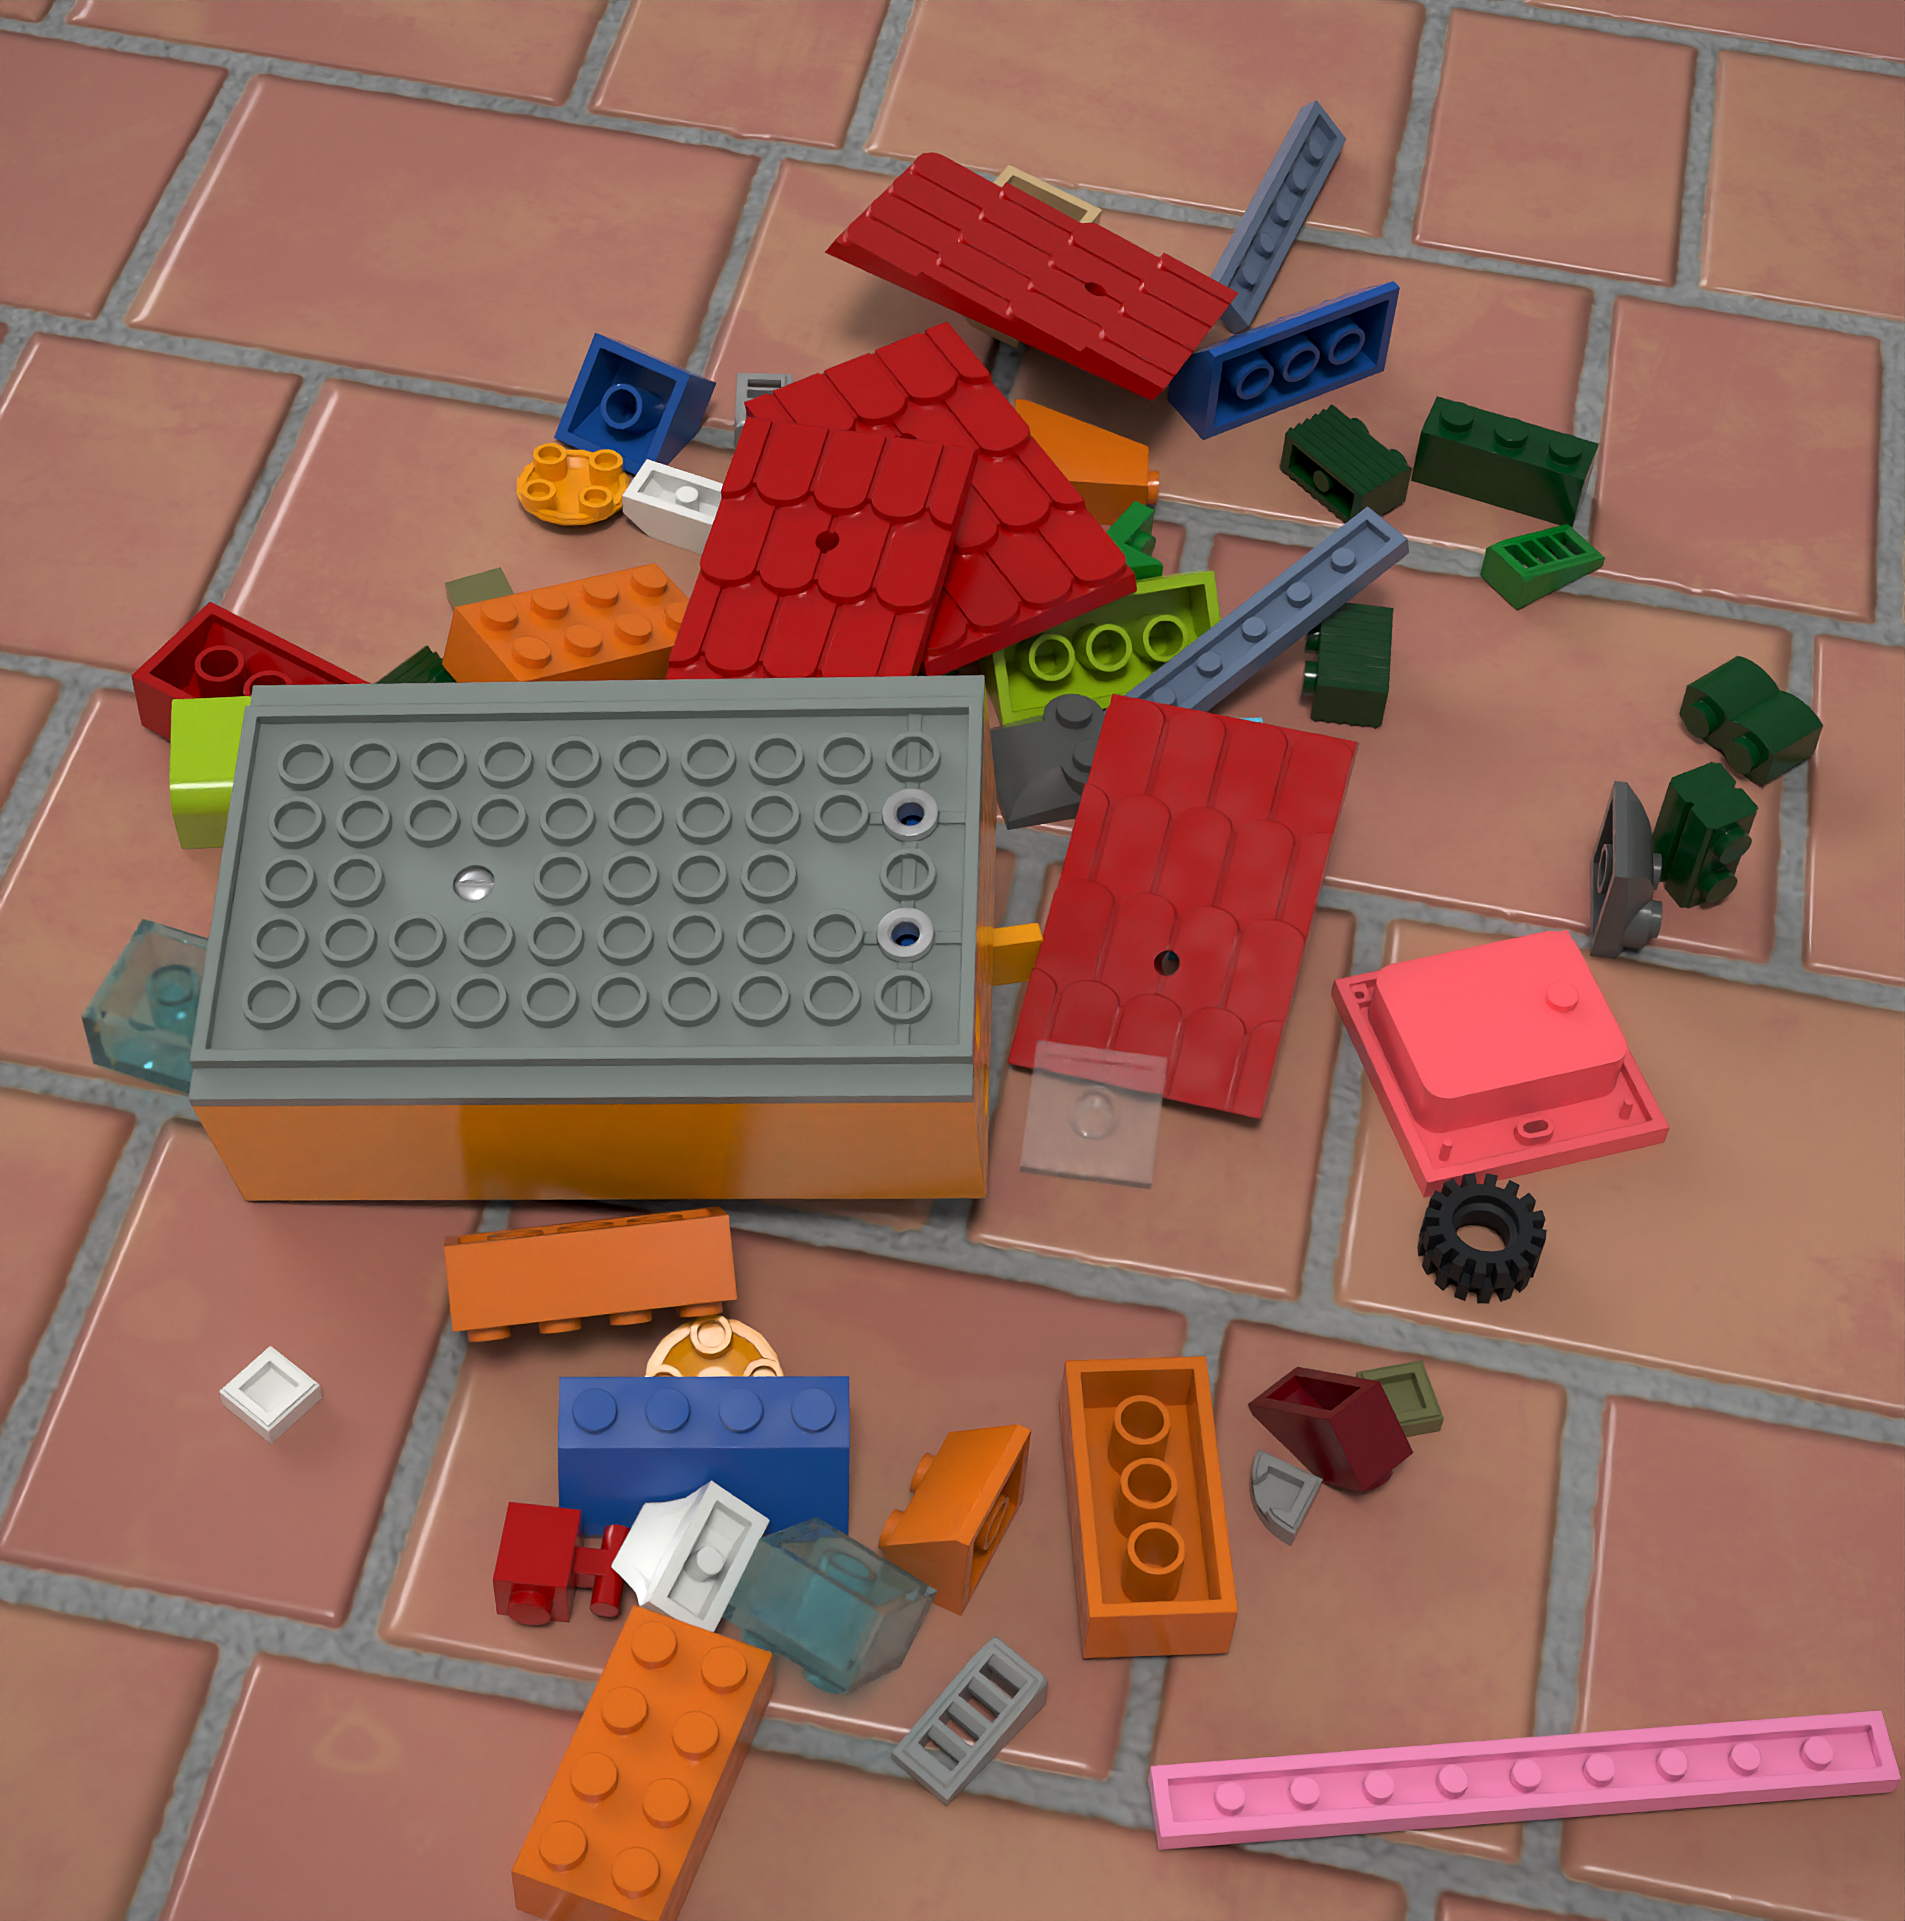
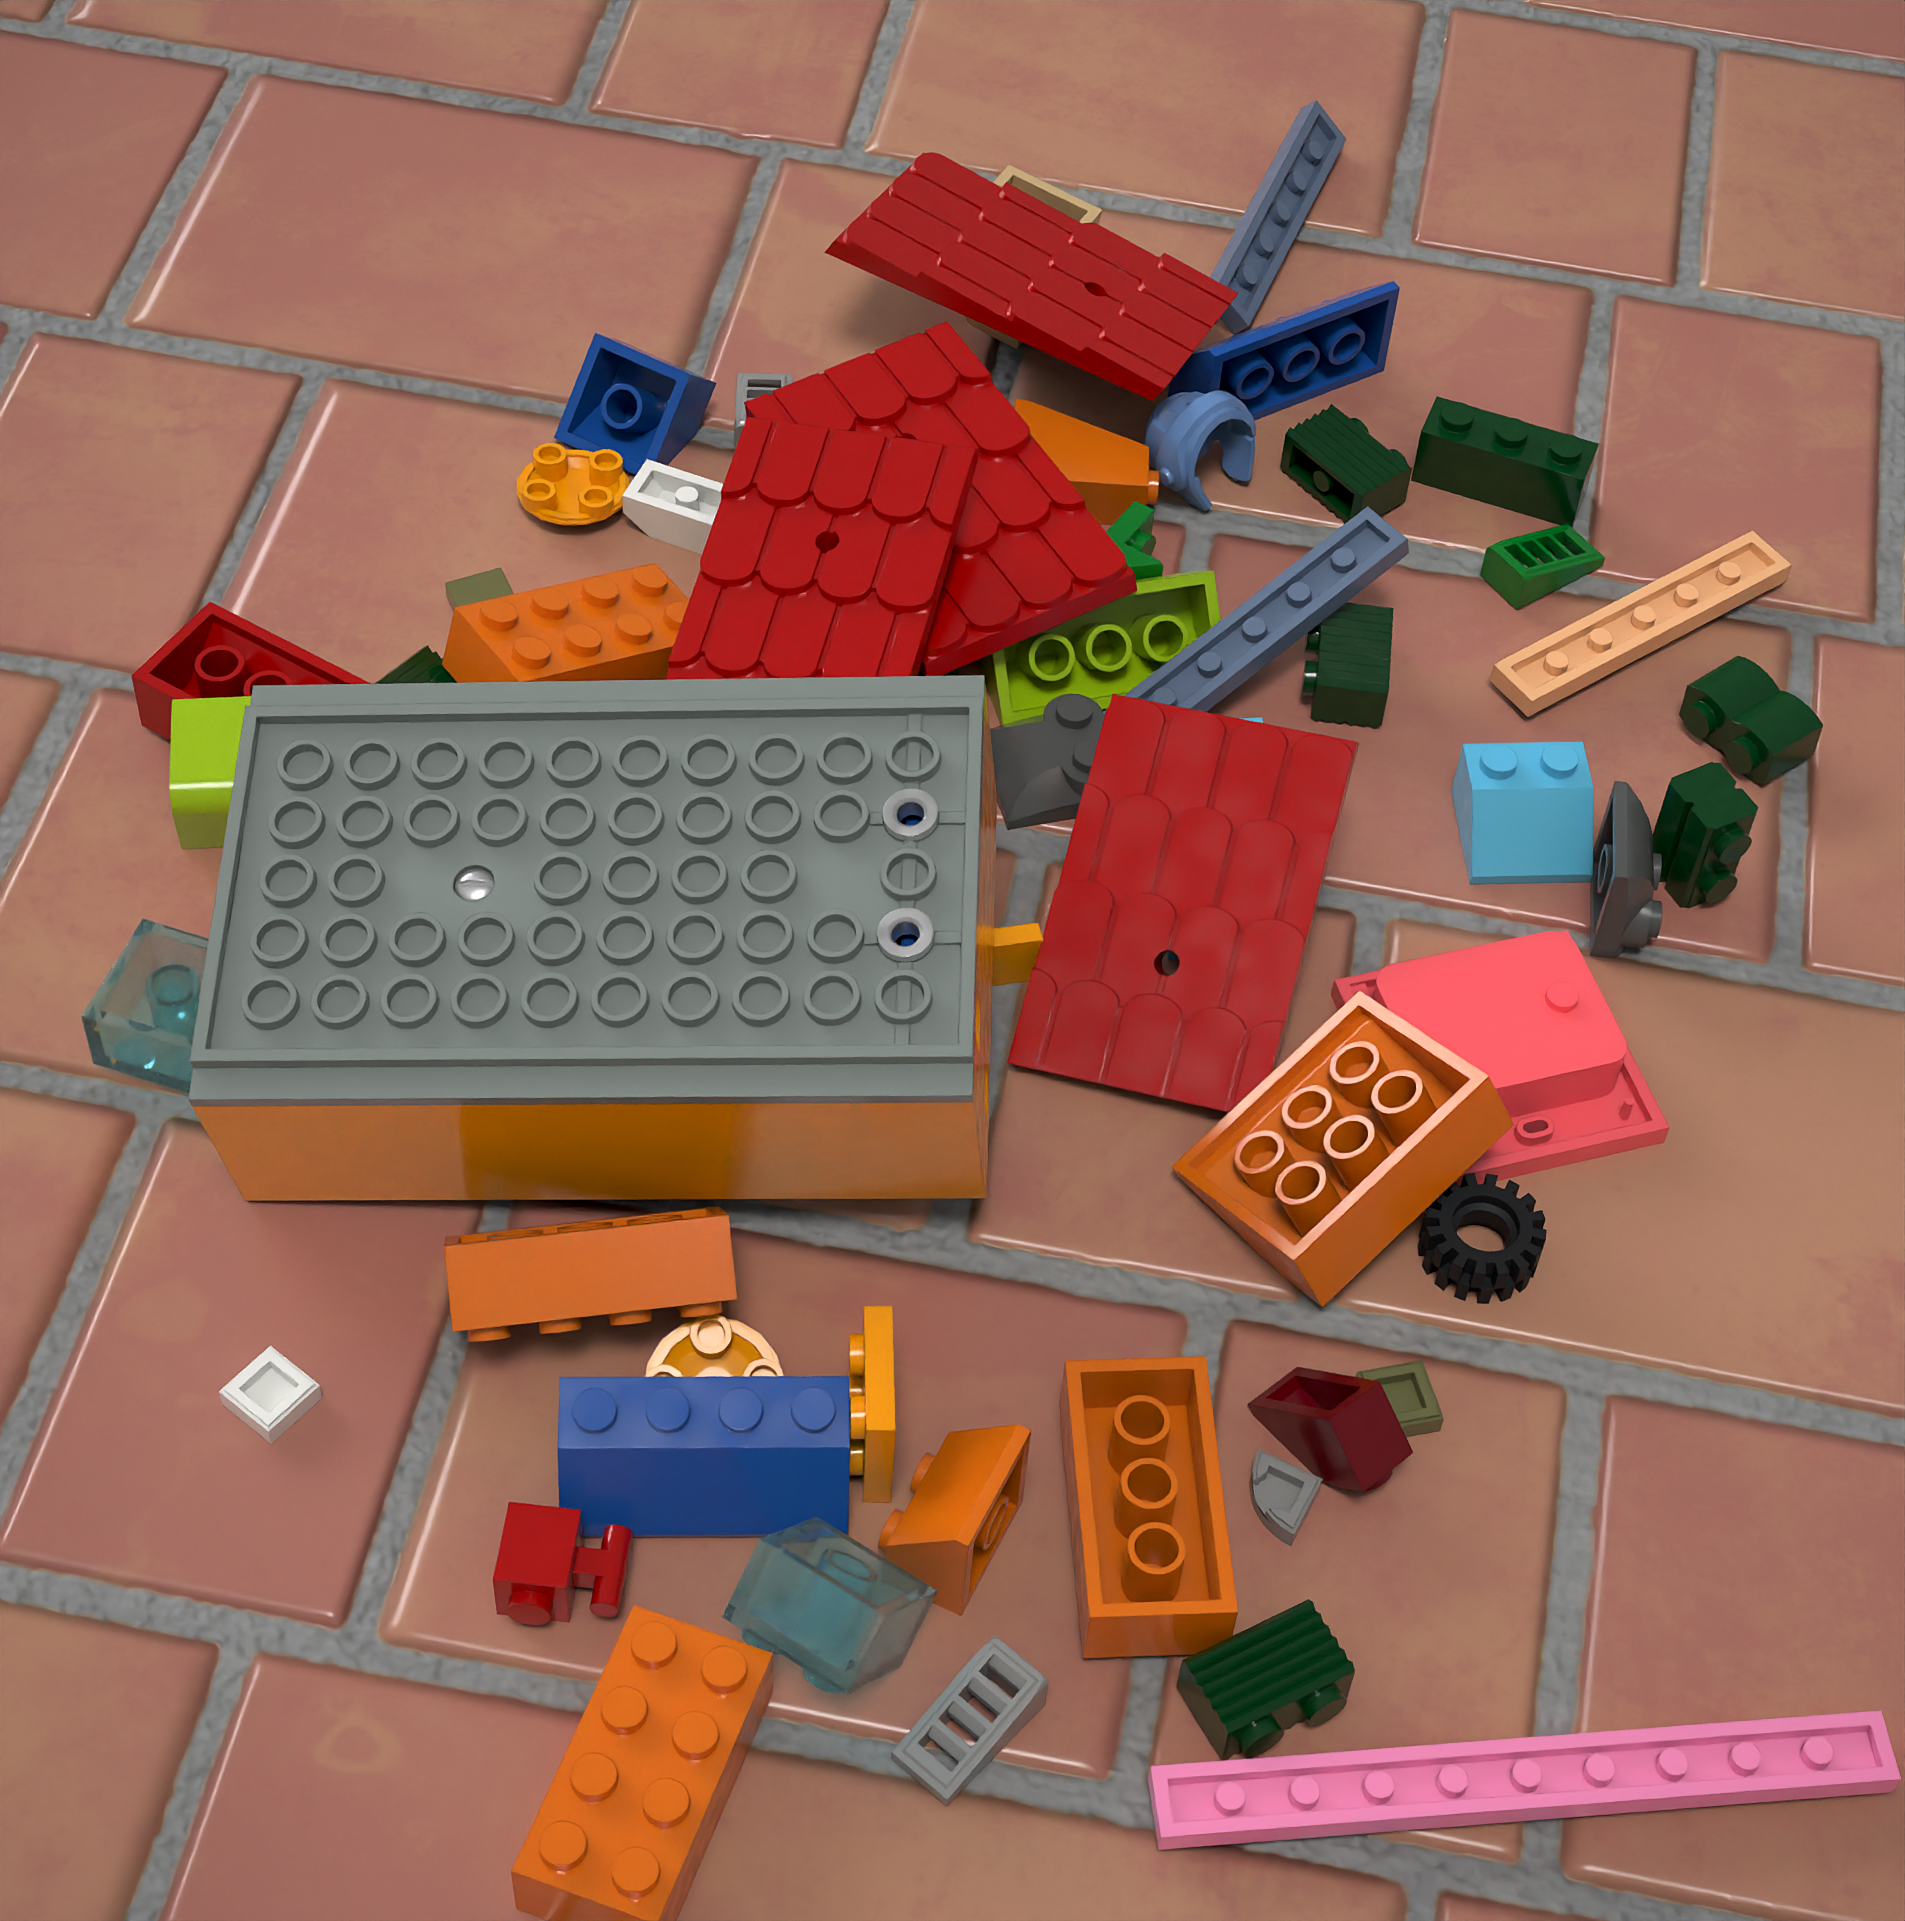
(690, 1554): white slope -> none
(872, 1404): none -> light orange plate
(1093, 1114): clear plate -> none
(1183, 433): none -> medium blue helmet
(1267, 1681): none -> dark green brick
(1345, 1145): none -> orange slope
(1525, 812): none -> medium azure slope
(1639, 623): none -> light nougat plate

